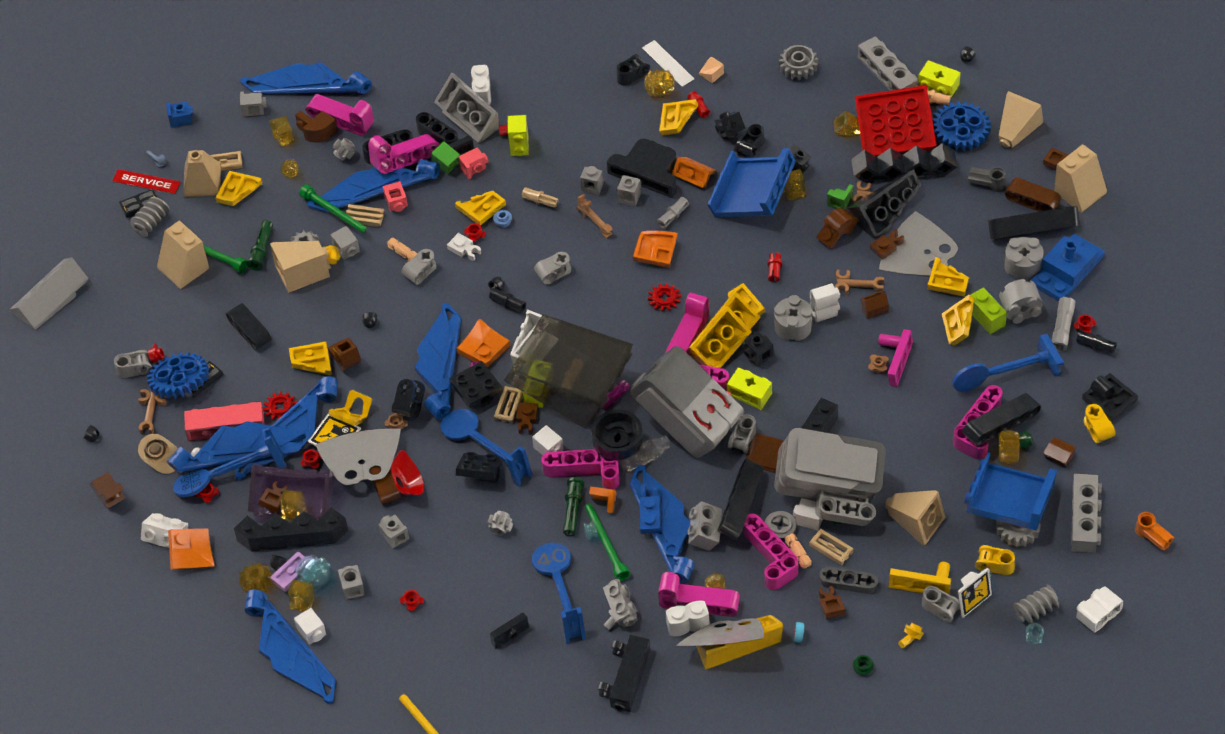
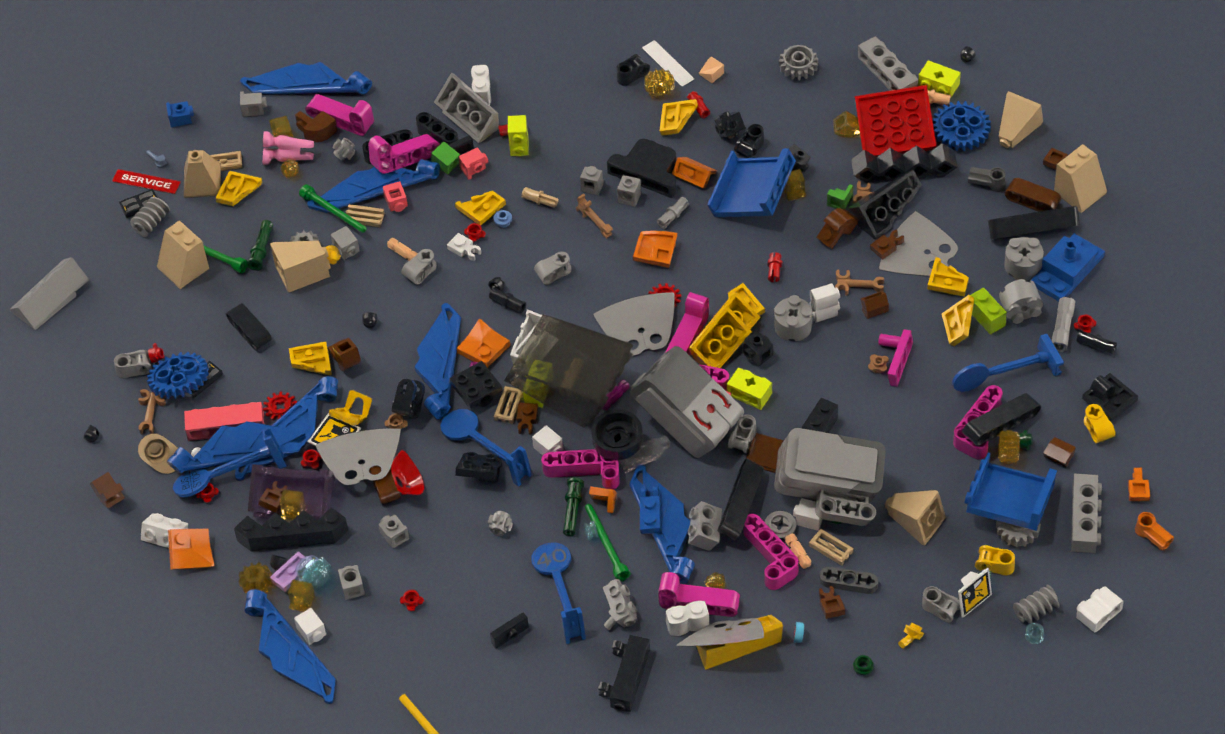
(287, 148): none -> bright pink piece
(649, 312): none -> light grey piece
(919, 582): yellow piece -> none
(1138, 488): none -> orange plate

